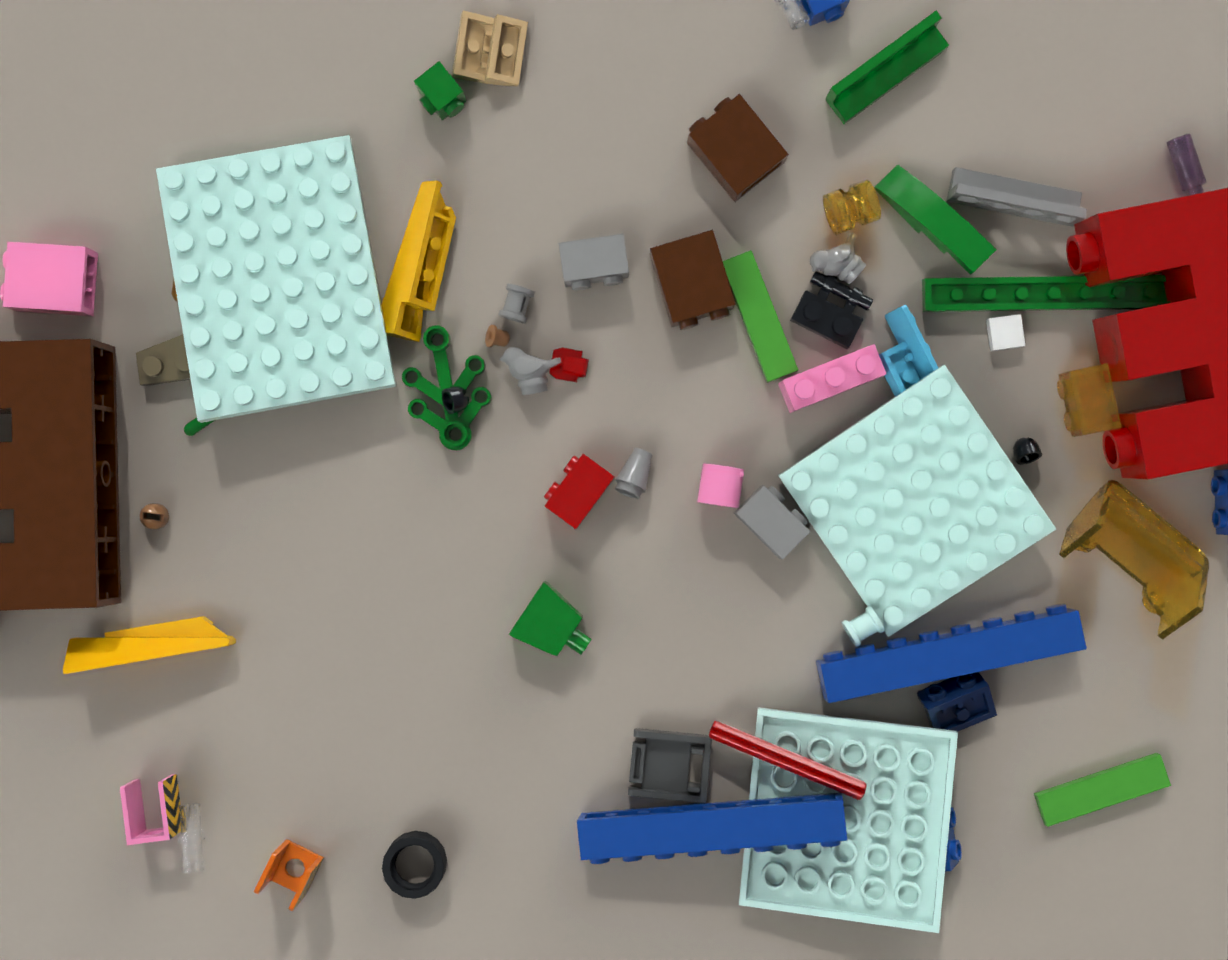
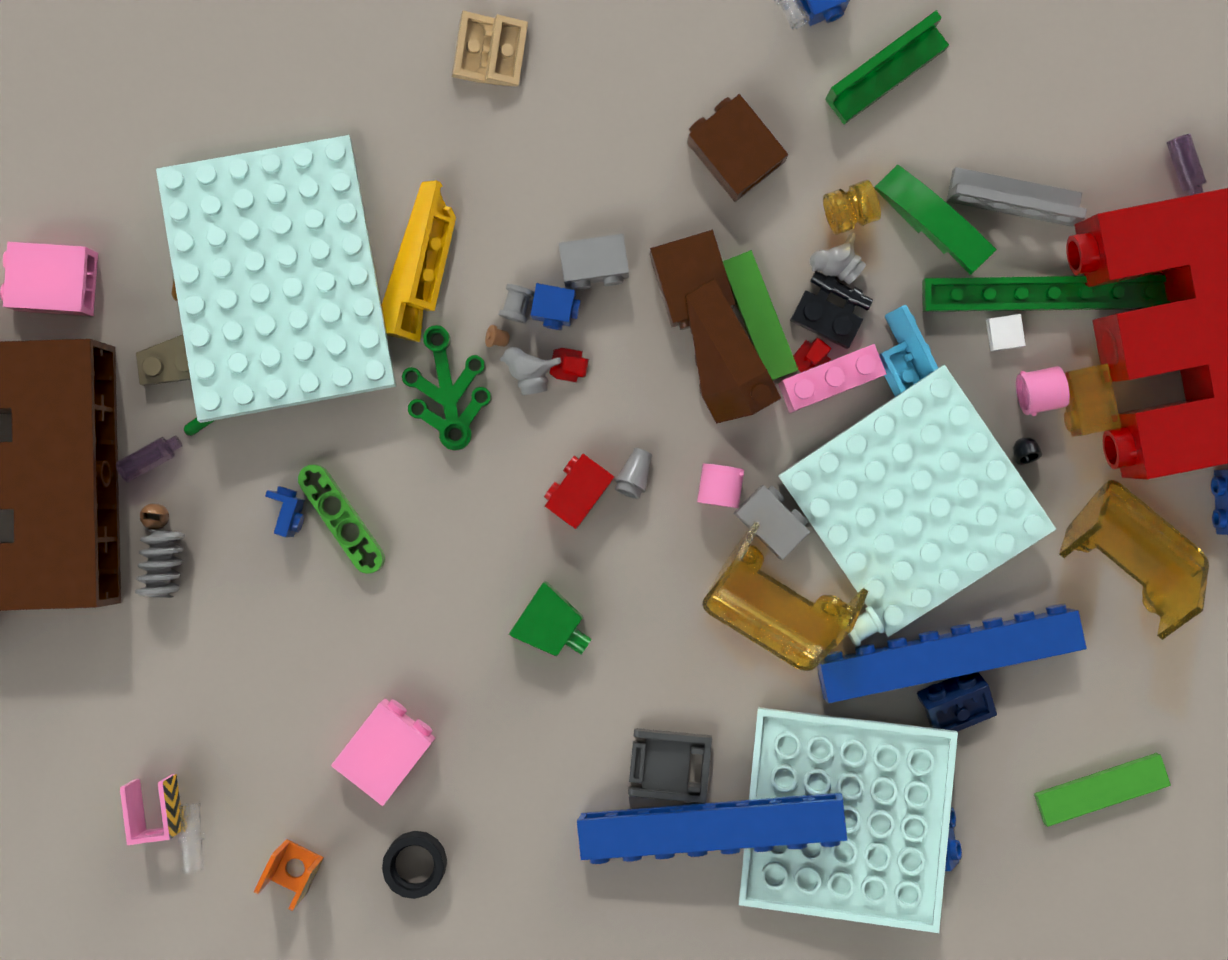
(144, 644): yellow wedge -> none
(147, 458): none -> clear purple cylinder
(160, 563): none -> light grey piece
(290, 516): none -> blue bracket
(338, 521): none -> bright green beam
(384, 750): none -> bright pink brick
(440, 92): green brick -> none
(454, 399): black hinge -> none
(554, 306): none -> blue brick
(729, 368): none -> reddish brown wedge
(775, 614): none -> clear yellow windscreen
(788, 760): red axle -> none
(811, 354): none -> red piece
(1042, 390): none -> bright pink piece

